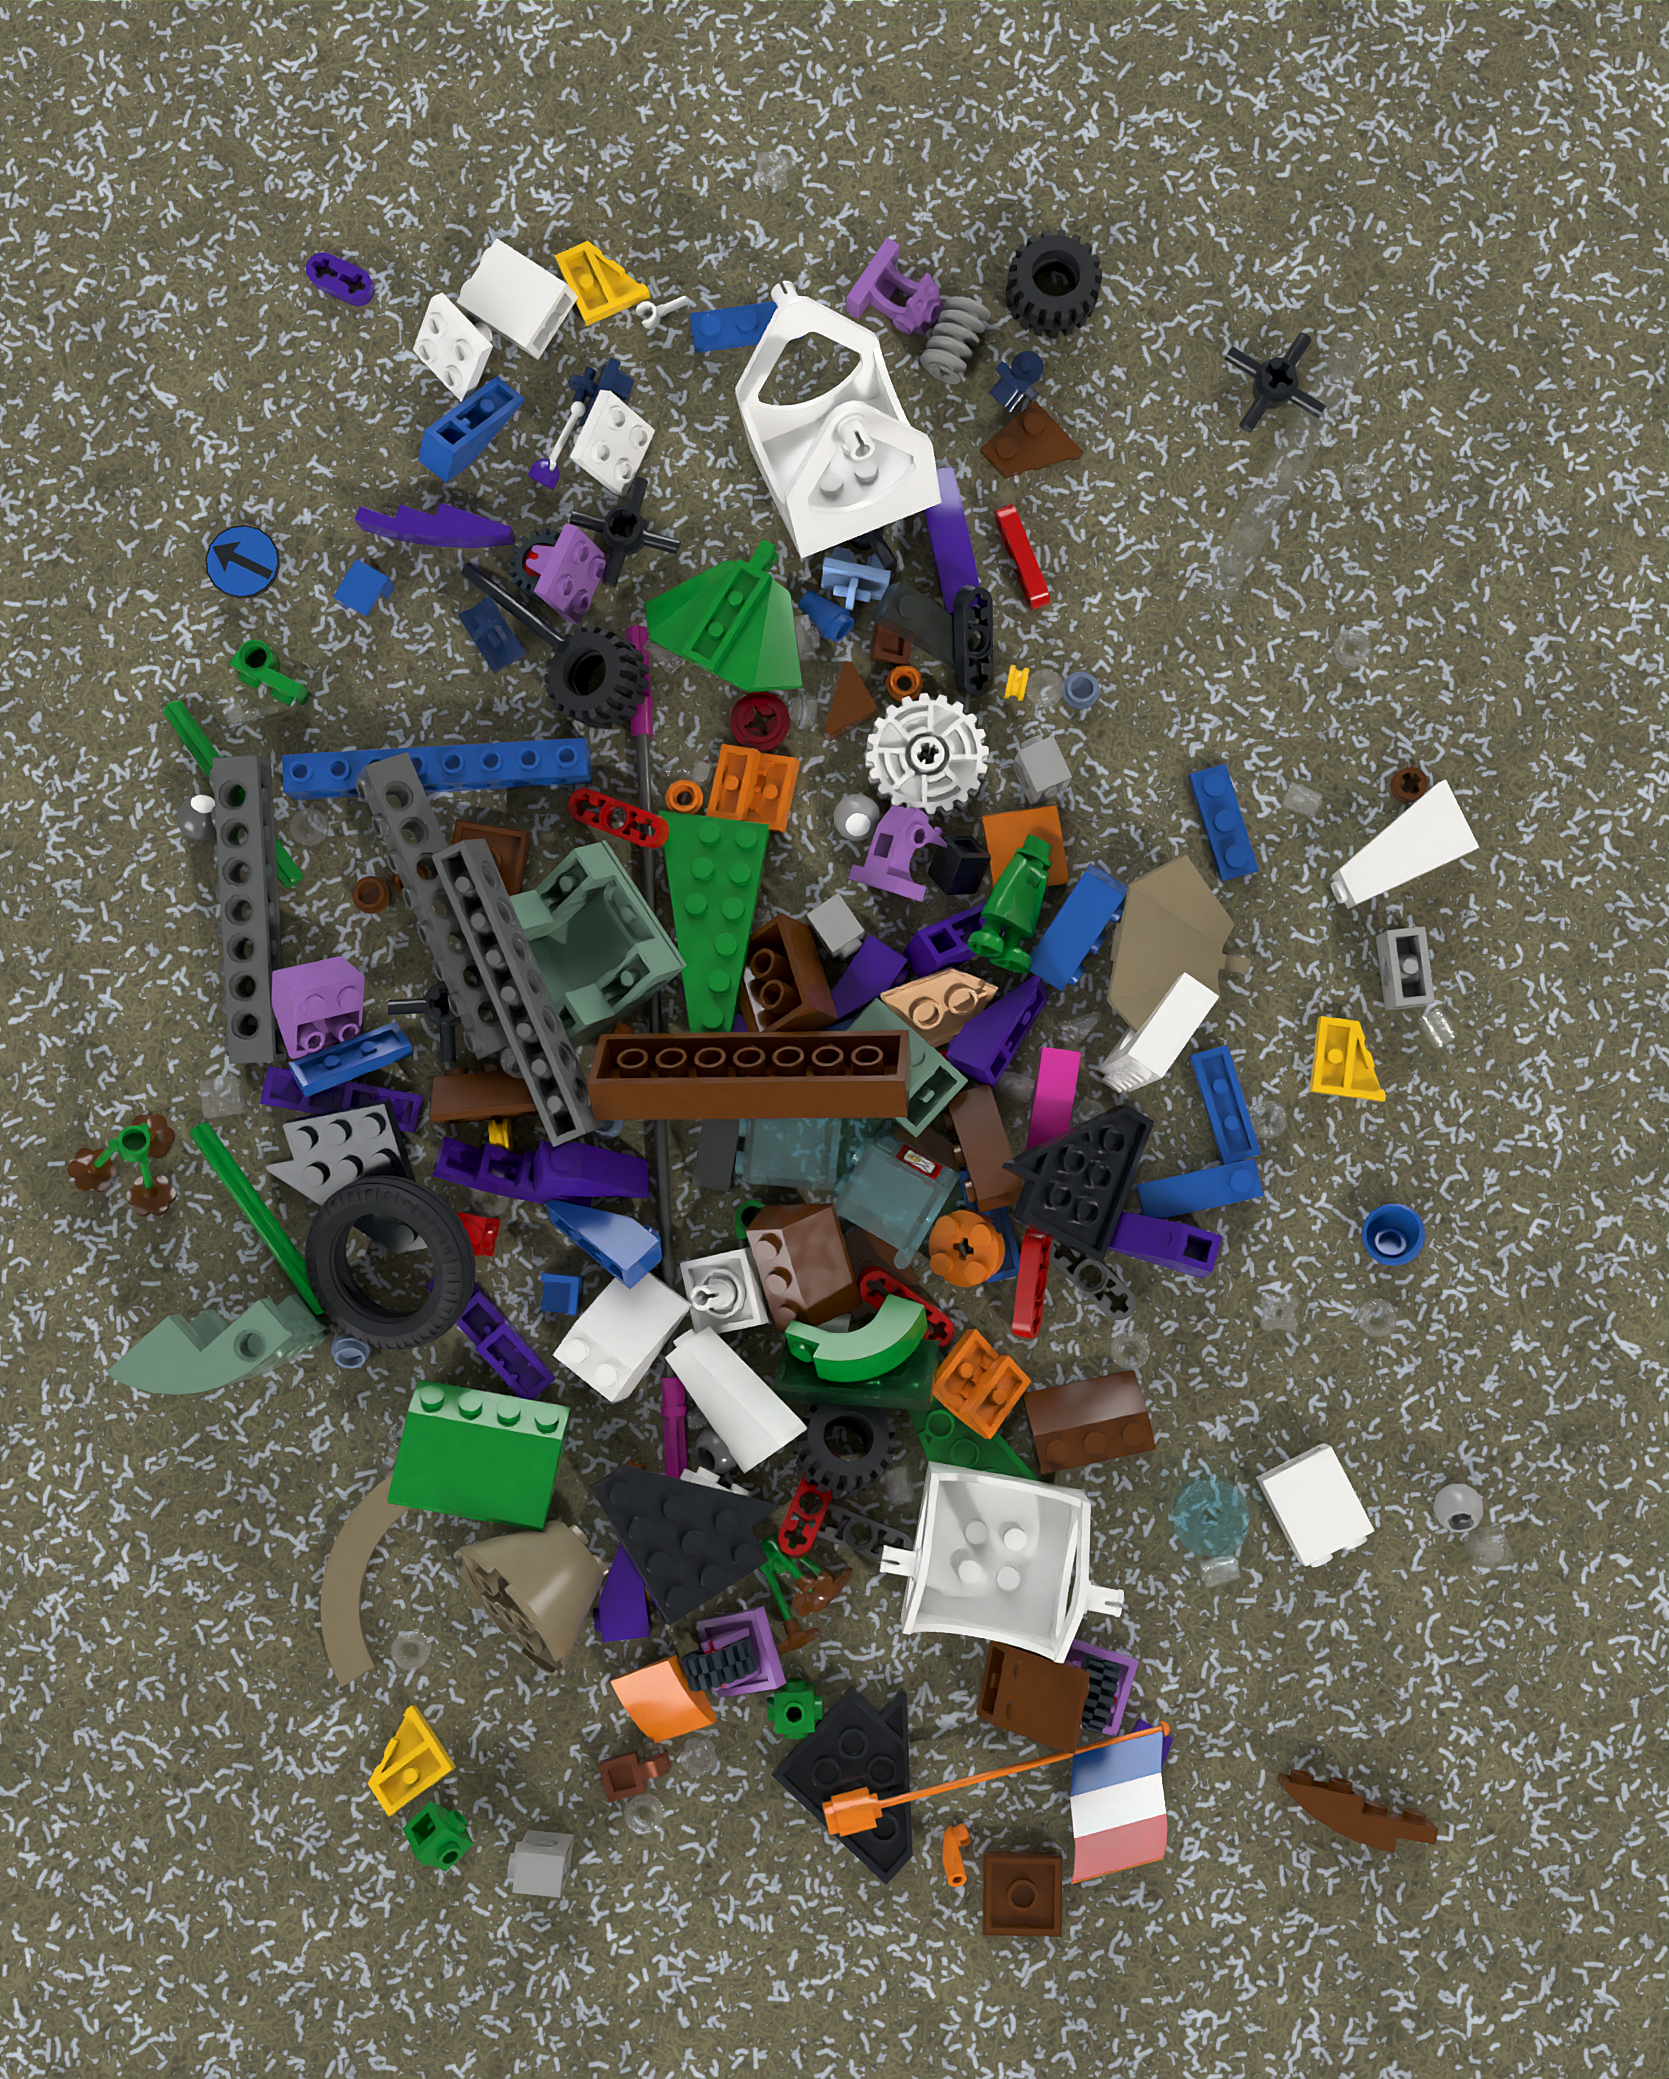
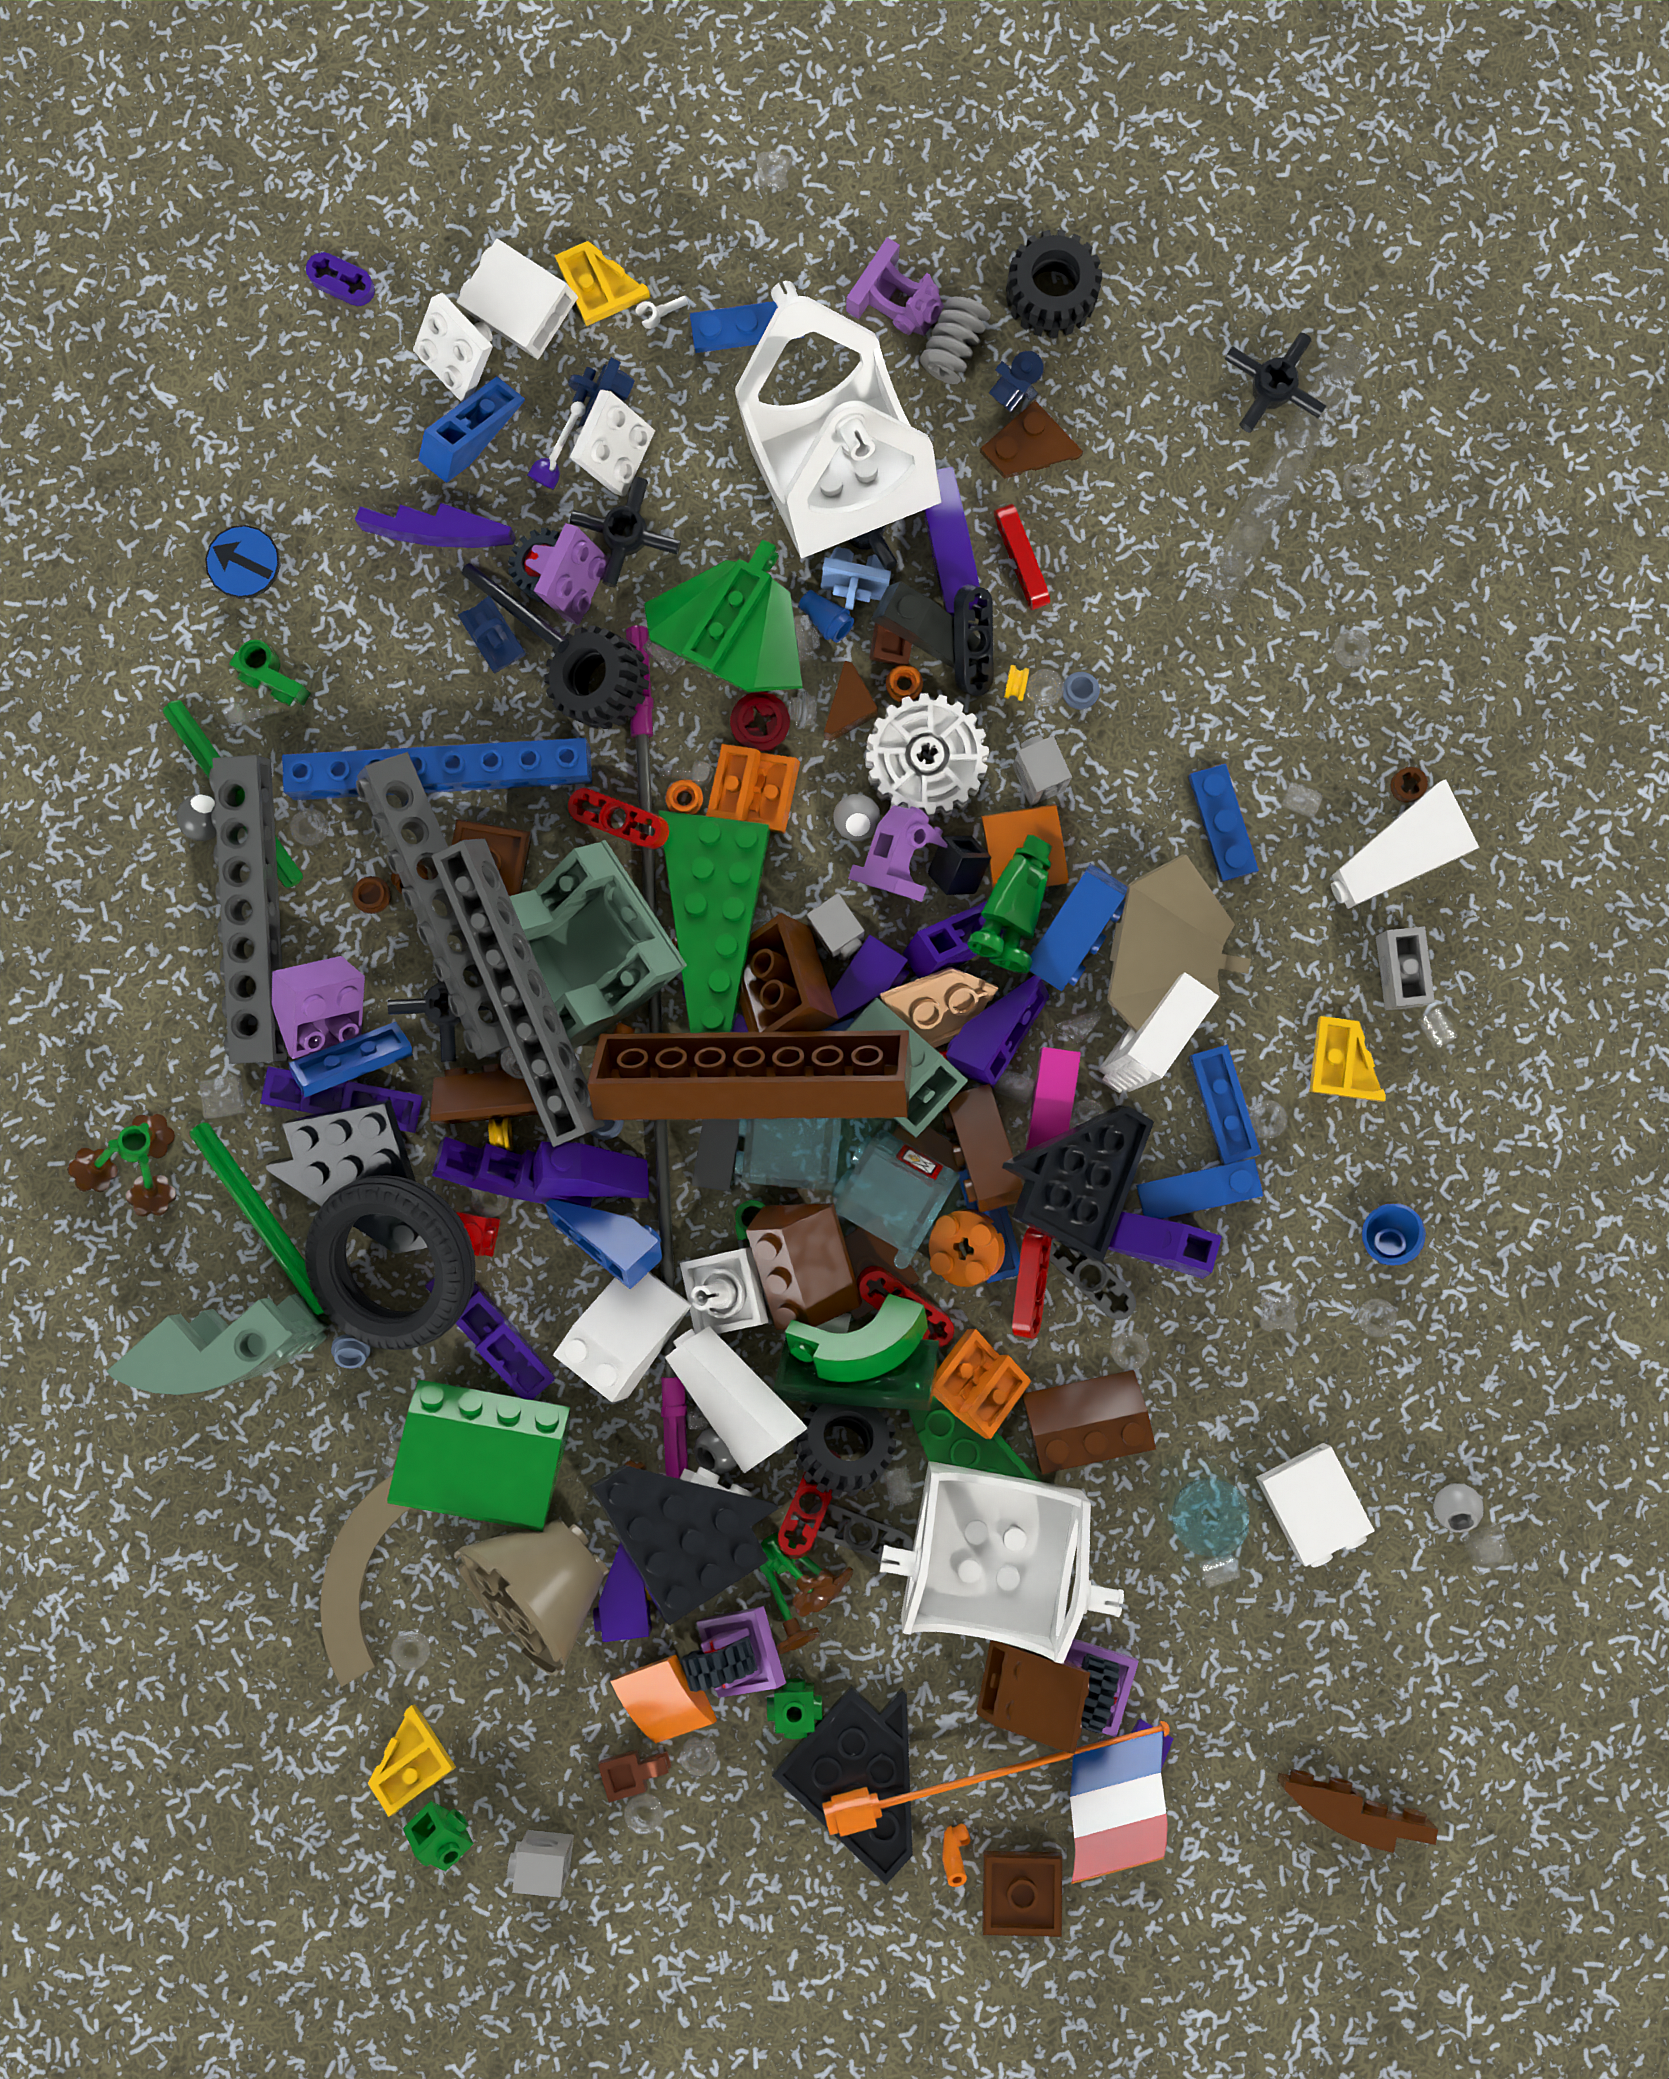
(362, 588): blue panel -> none
(562, 1293): blue panel -> none

